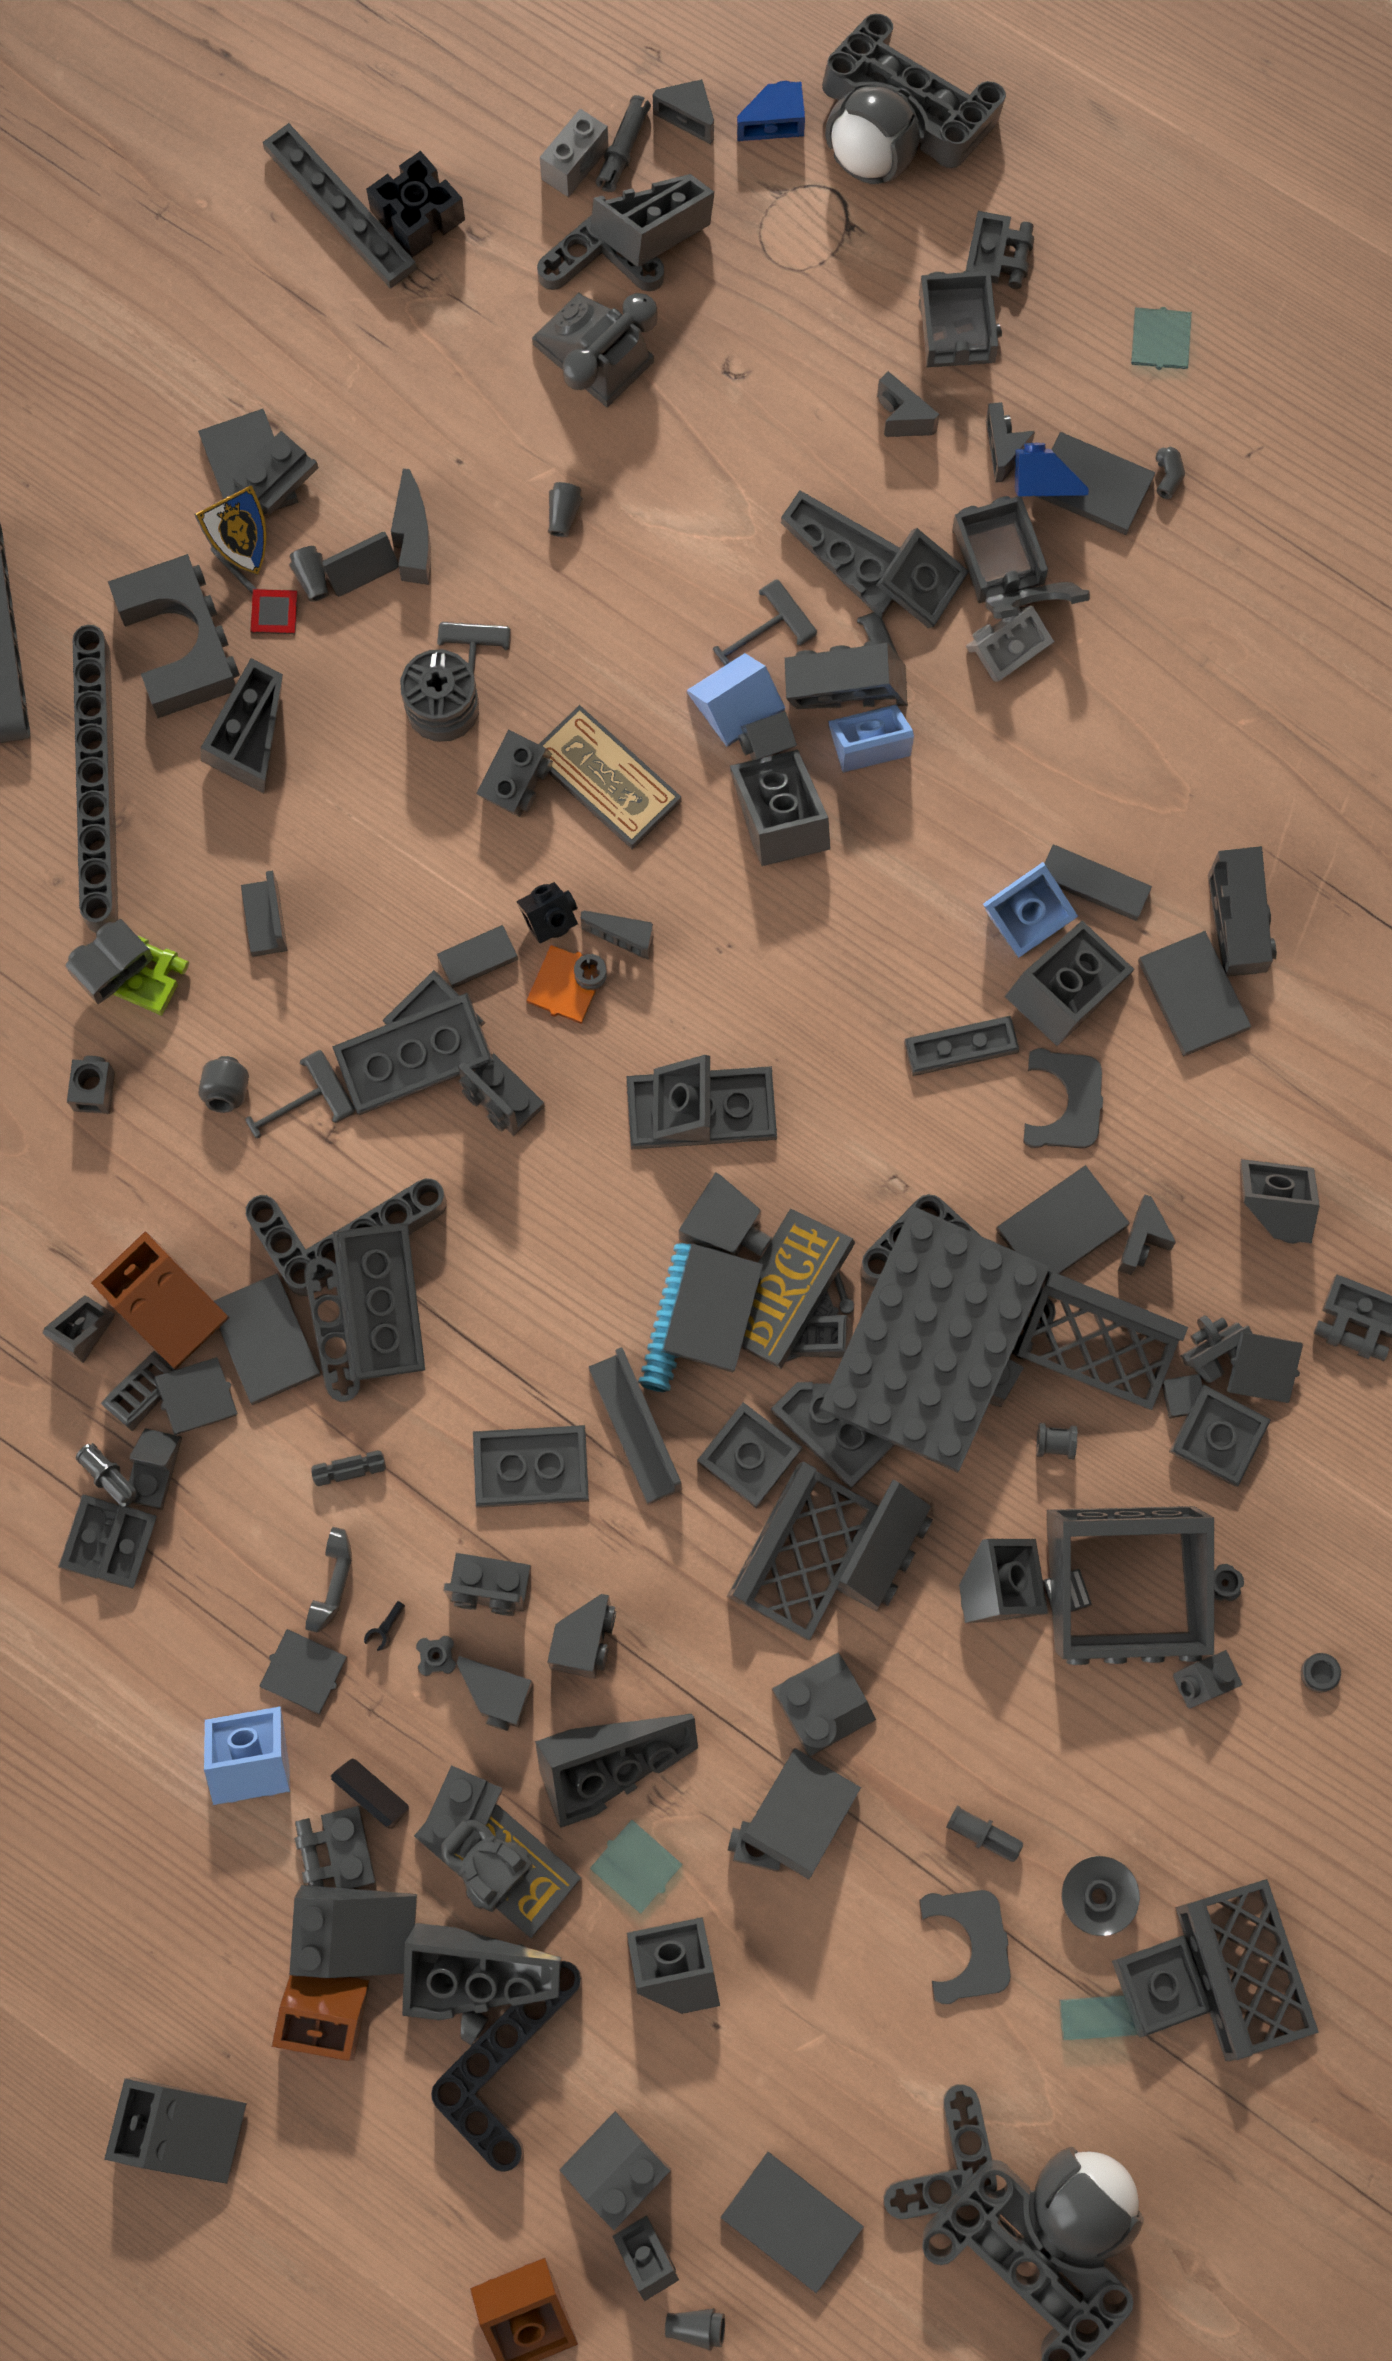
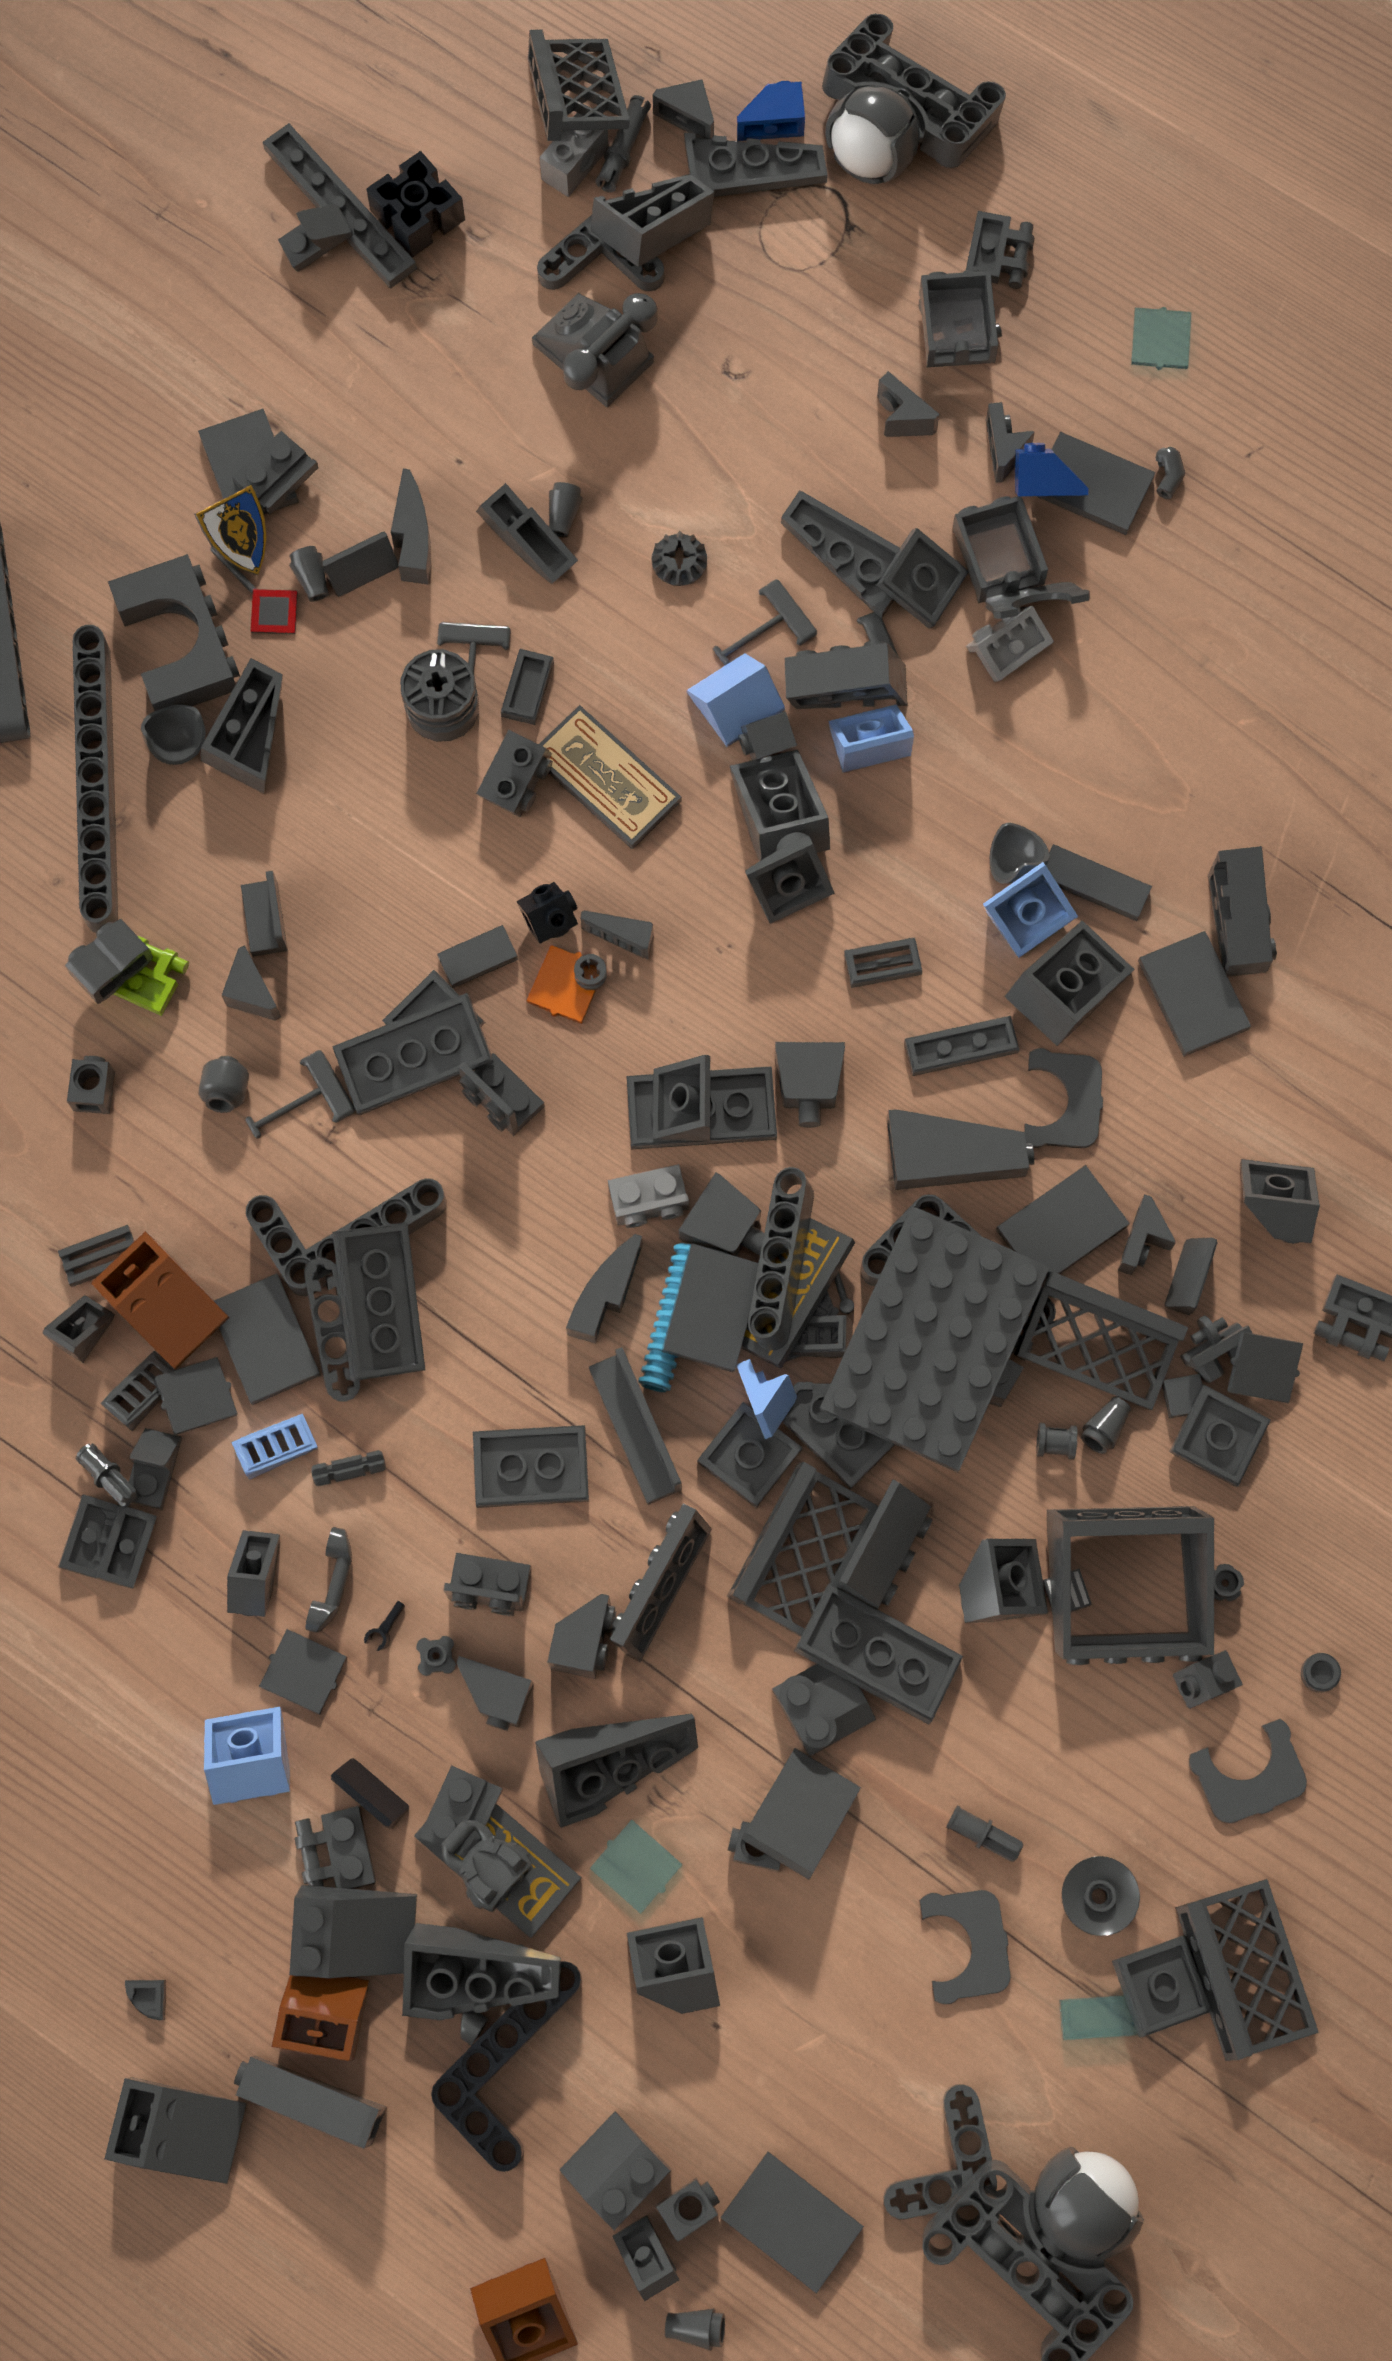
(90, 1244): none -> dark grey tile
(148, 1997): none -> dark grey tile
(174, 733): none -> dark grey helmet
(247, 990): none -> dark grey slope
(252, 1573): none -> dark grey slope
(266, 1464): none -> light blue slope
(310, 2101): none -> dark grey slope
(316, 235): none -> dark grey slope
(526, 534): none -> dark grey slope
(527, 686): none -> dark grey tile
(551, 85): none -> dark grey fence
(605, 1291): none -> dark grey slope
(648, 1196): none -> light grey bracket
(662, 1581): none -> dark grey plate
(667, 568): none -> dark grey gear
(679, 2224): none -> dark grey brick
(753, 166): none -> dark grey wing
(769, 1399): none -> light blue slope
(784, 1274): none -> dark grey beam
(789, 878): none -> dark grey slope
(809, 1077): none -> dark grey torso
(878, 1653): none -> dark grey tile
(887, 975): none -> dark grey tile
(951, 1151): none -> dark grey slope
(1015, 852): none -> dark grey helmet
(1106, 1425): none -> dark grey cone
(1190, 1274): none -> dark grey slope
(1276, 1784): none -> dark grey piece

